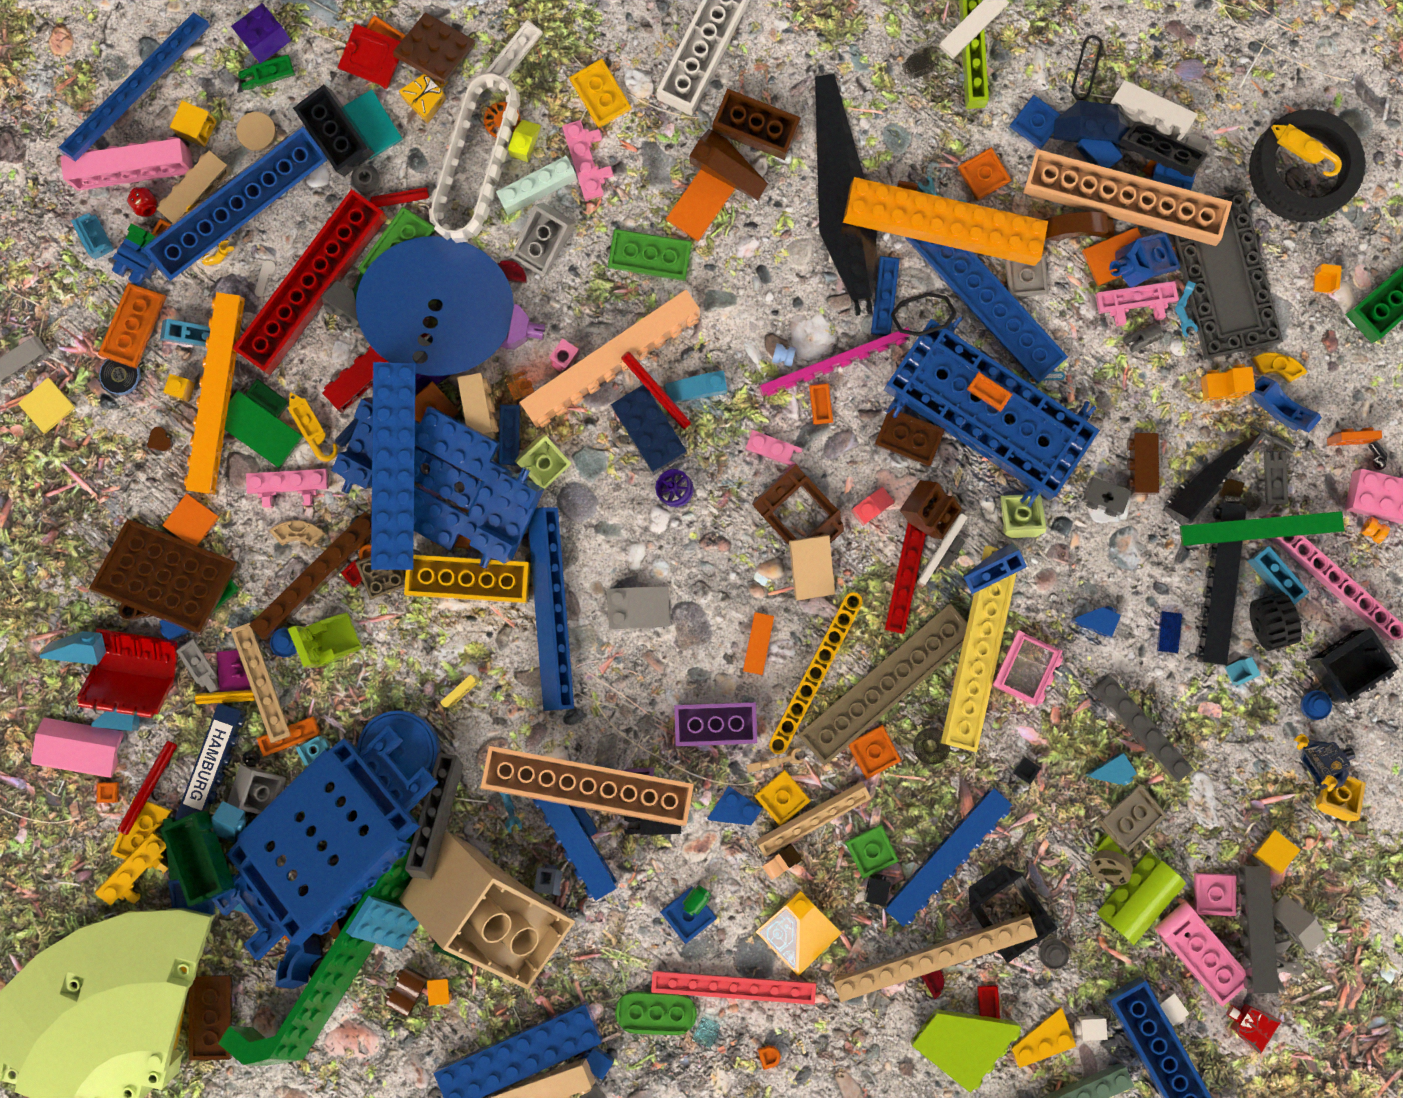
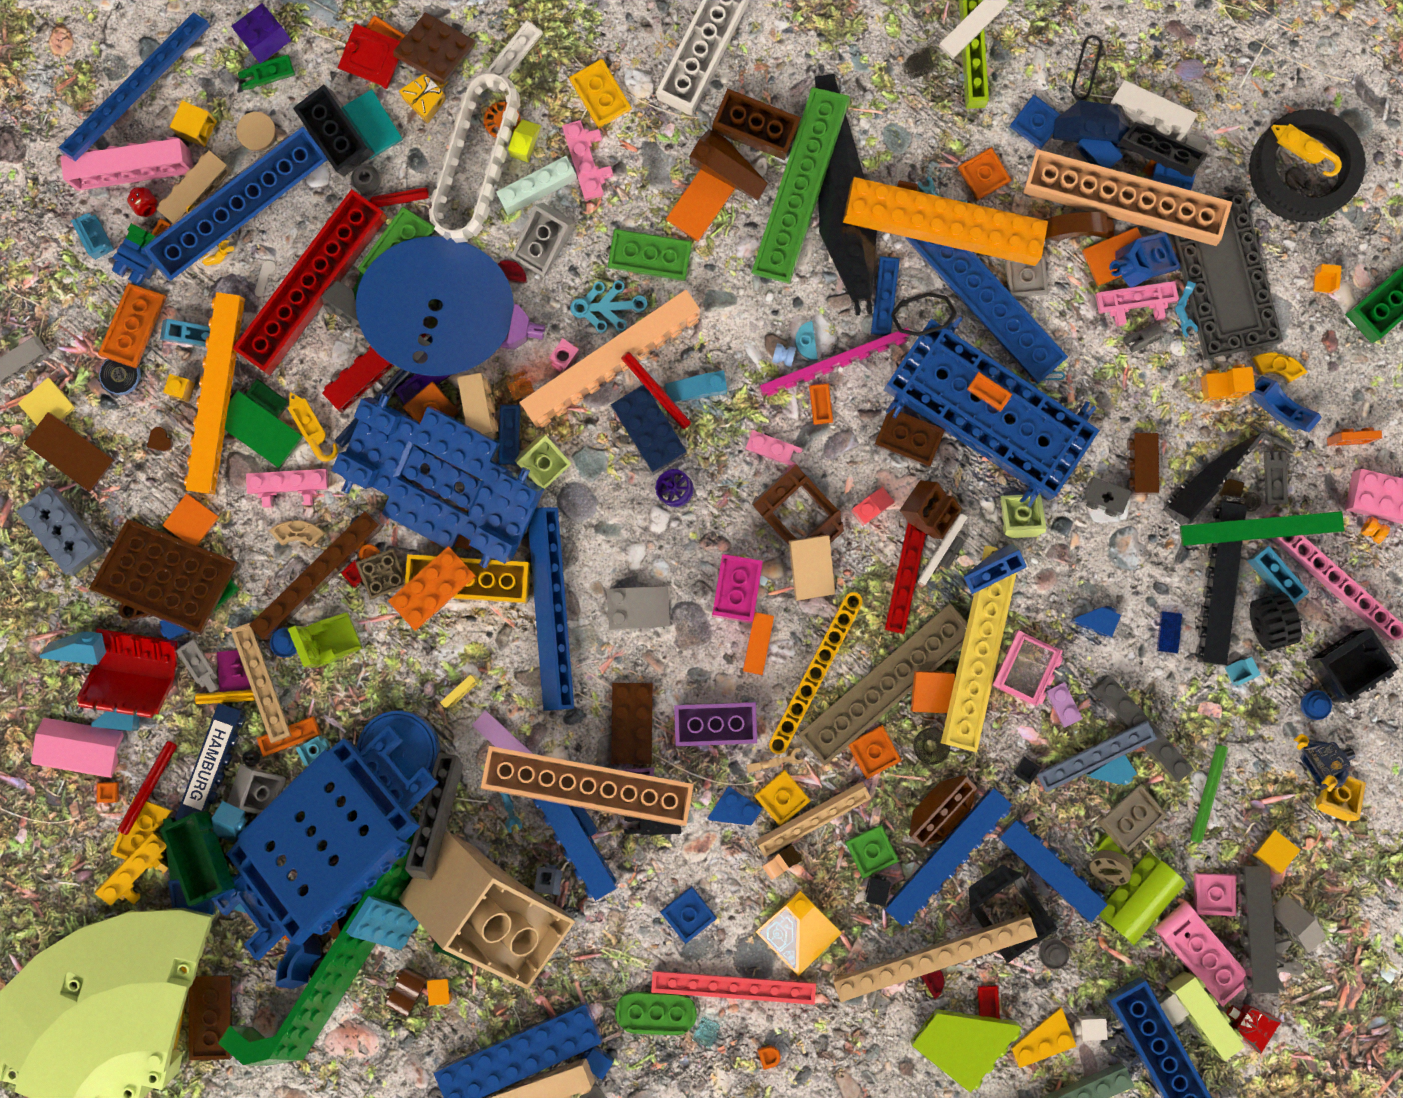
(69, 452): none -> reddish brown tile
(74, 531): none -> sand blue brick
(393, 466): blue brick -> none
(432, 588): none -> orange plate
(498, 734): none -> lavender tile
(605, 306): none -> medium azure plant
(632, 723): none -> reddish brown plate
(696, 900): green brick -> none
(737, 588): none -> dark pink container
(800, 185): none -> bright green plate
(805, 341): none -> medium azure plate
(932, 691): none -> orange tile
(942, 810): none -> reddish brown wedge
(1052, 870): none -> blue brick
(1063, 704): none -> lavender plate
(1096, 755): none -> sand blue tile
(1205, 1016): none -> yellowish green brick
(1209, 793): none -> bright green axle
(1380, 455): black arm -> none

